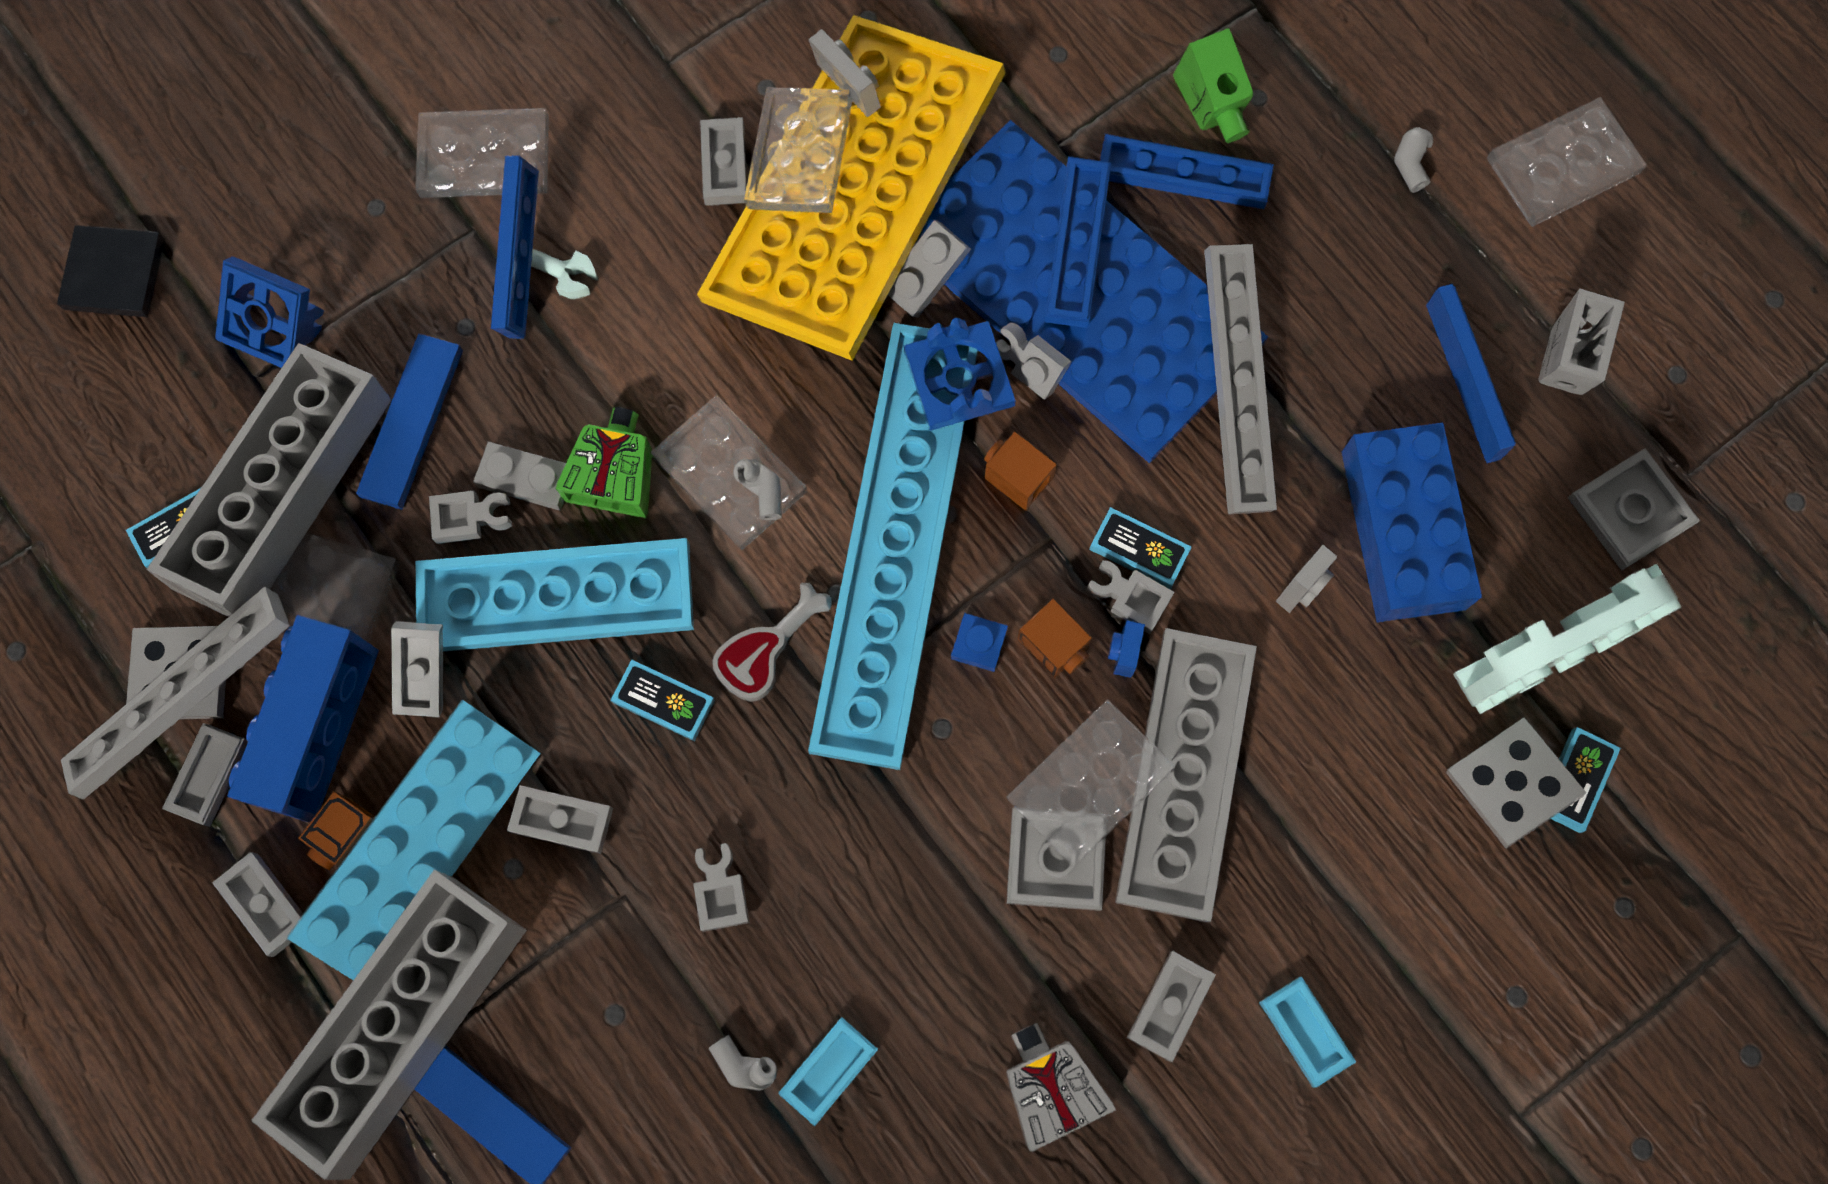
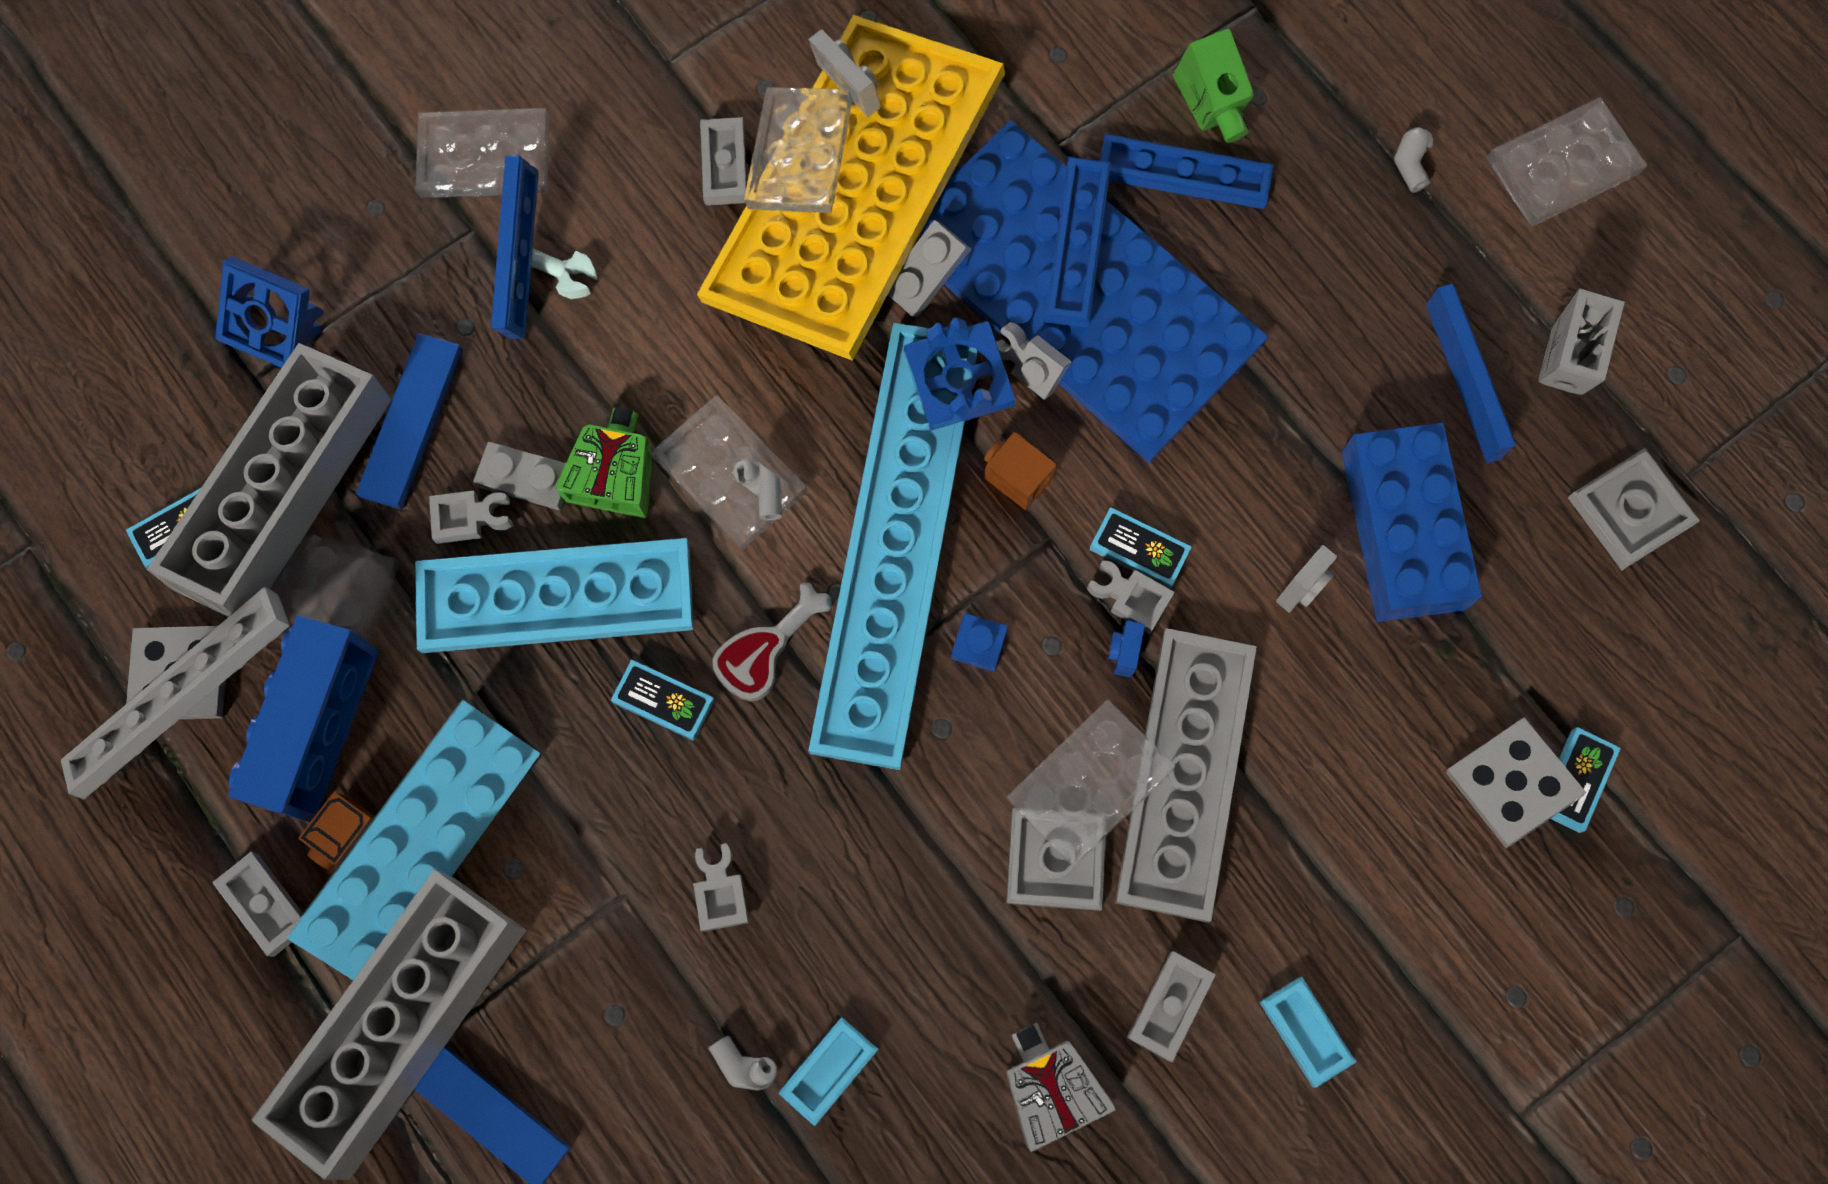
(111, 271): black tile -> none
(205, 775): light grey tile -> none
(417, 669): light grey plate -> none
(560, 819): light grey plate -> none
(1055, 639): dark orange brick -> none
(1240, 379): light grey plate -> none
(1604, 623): light aqua plate -> none

